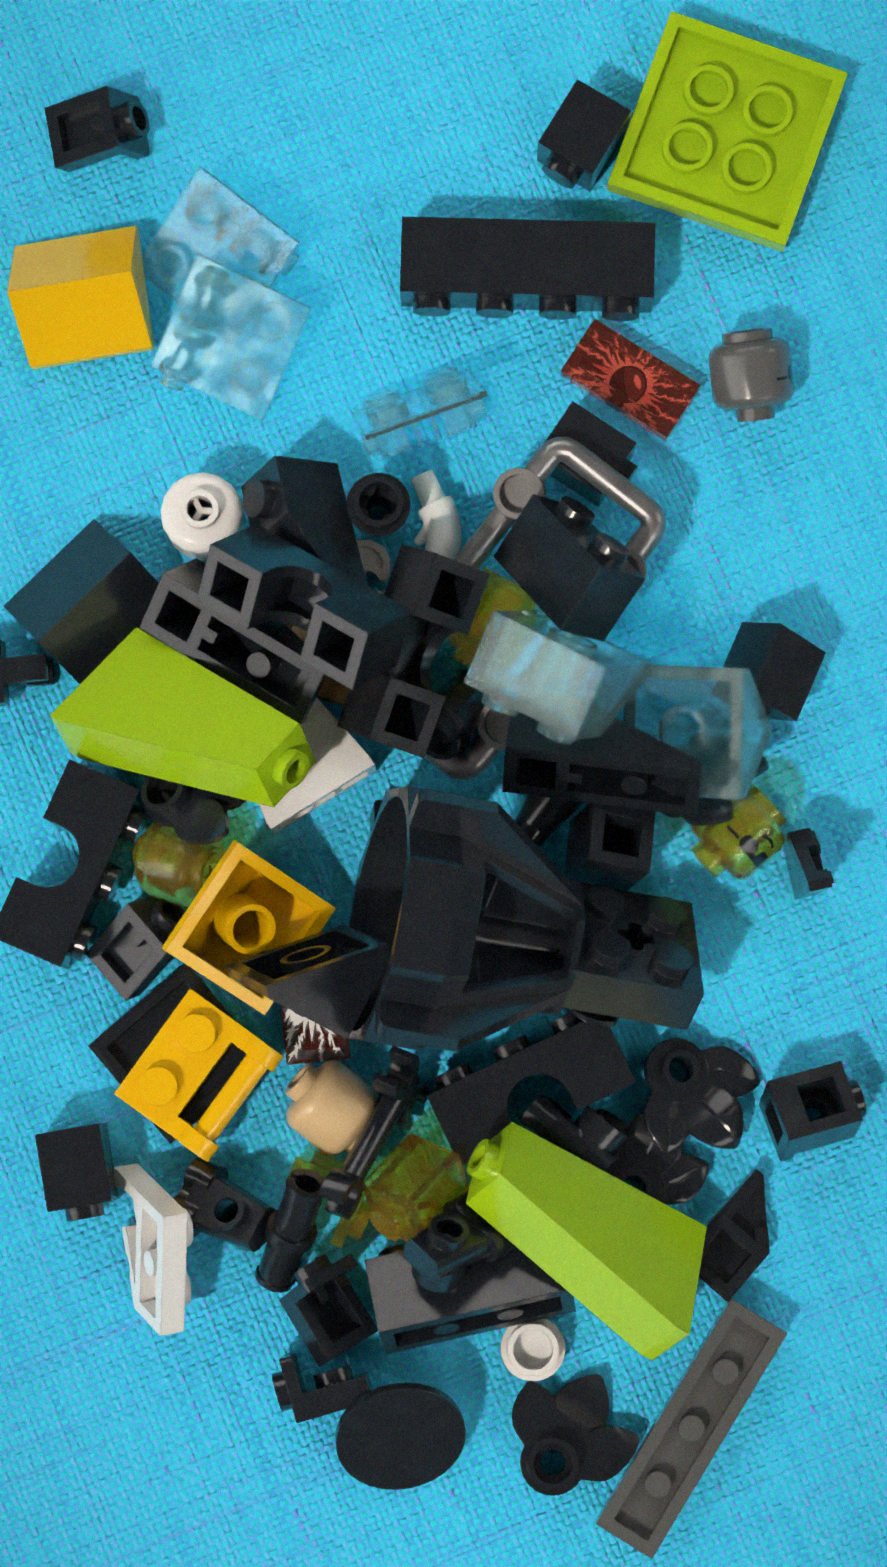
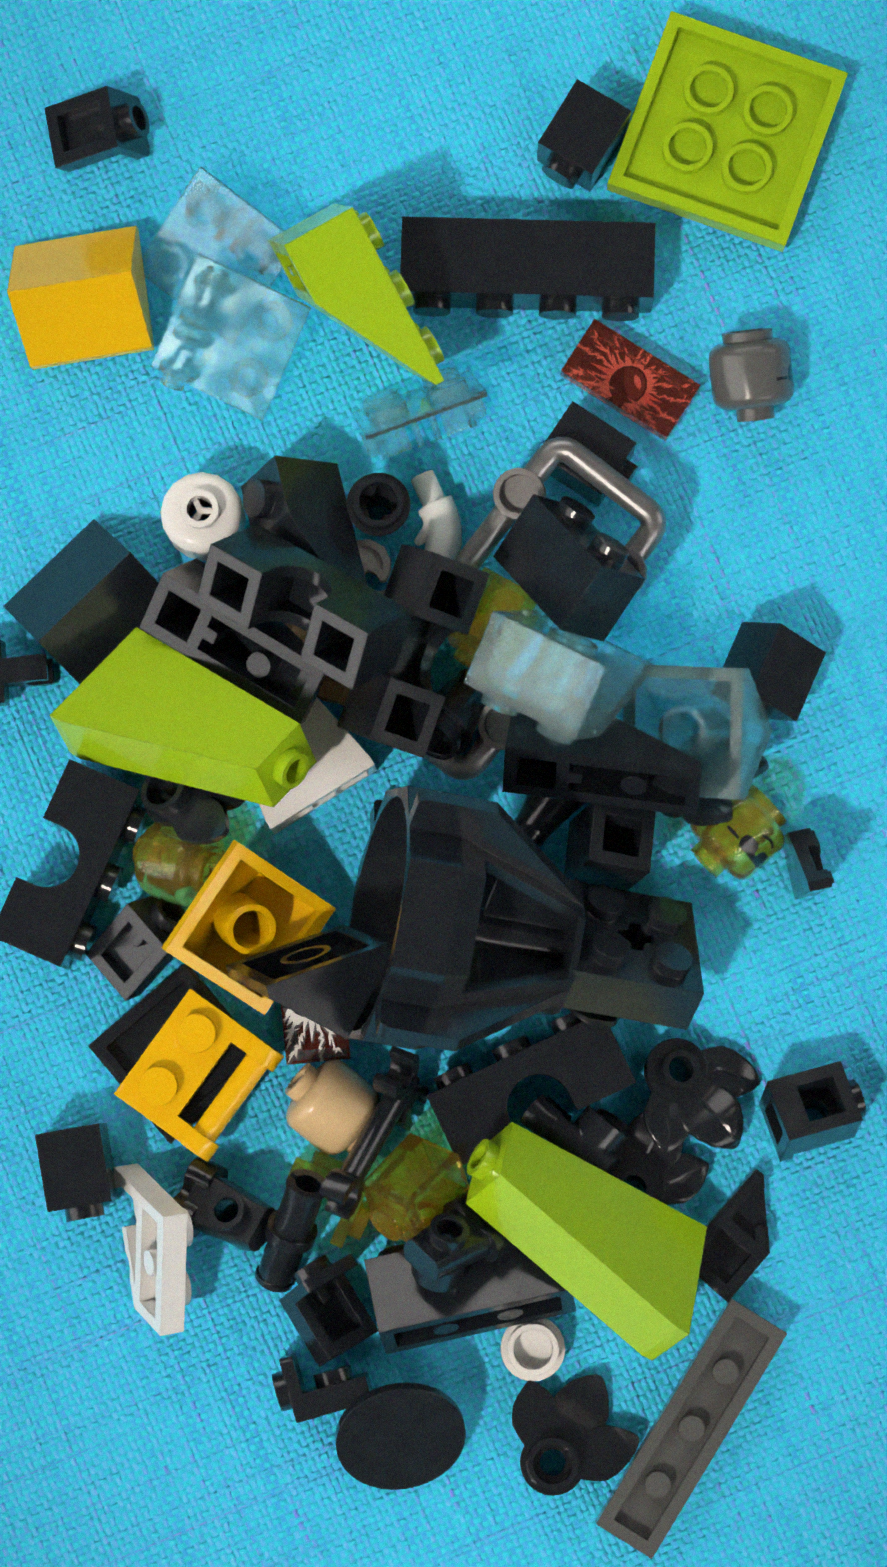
(339, 273): none -> lime slope

